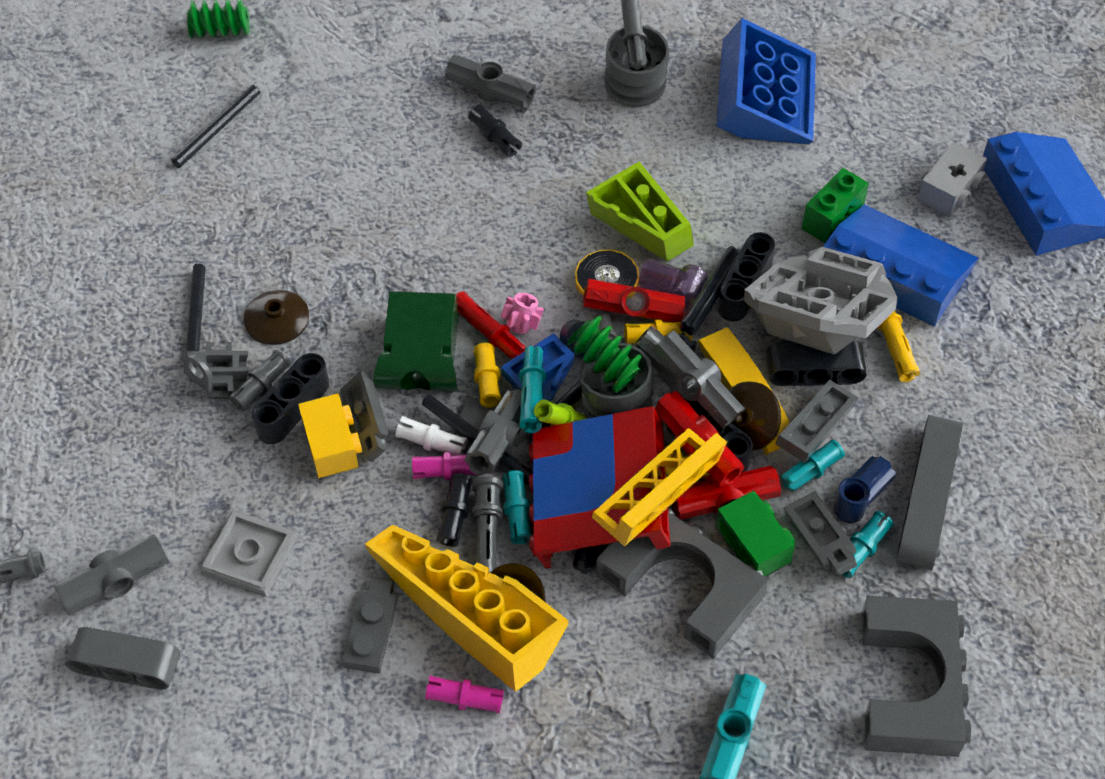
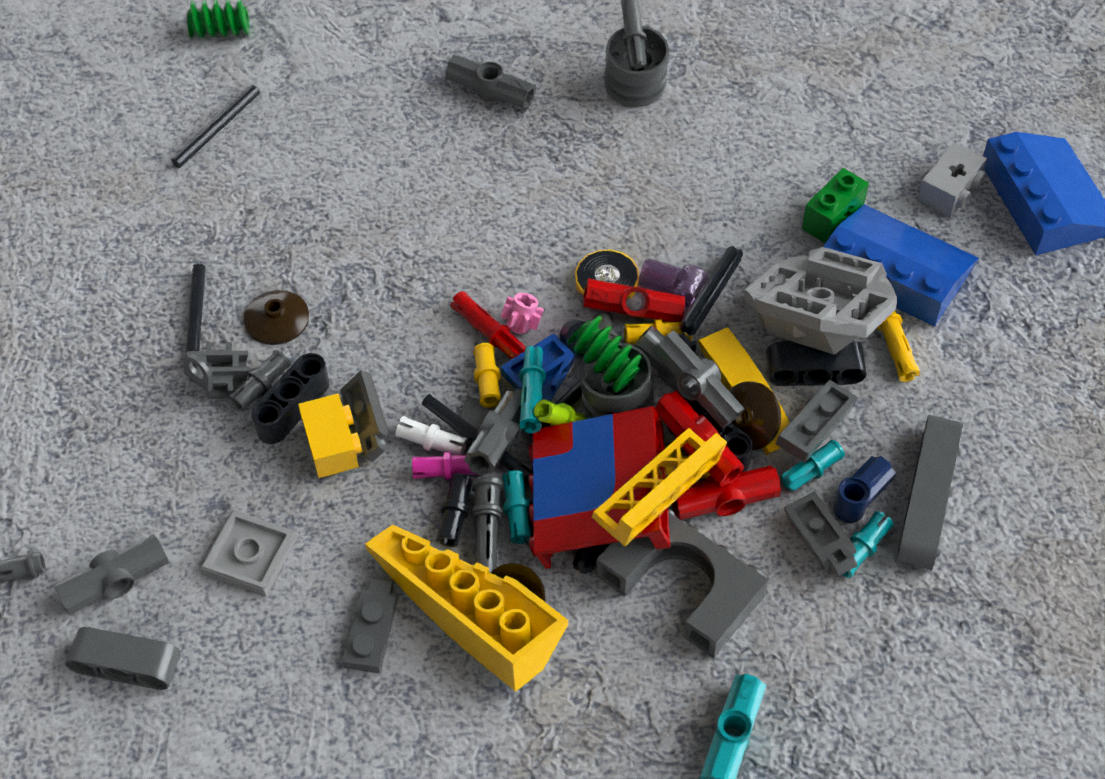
(419, 342): dark green piece -> none
(464, 694): dark pink pin -> none
(495, 130): black pin -> none
(642, 212): lime wedge -> none
(751, 263): black beam -> none
(755, 534): green brick -> none
(766, 86): blue slope -> none
(934, 632): dark grey arch -> none

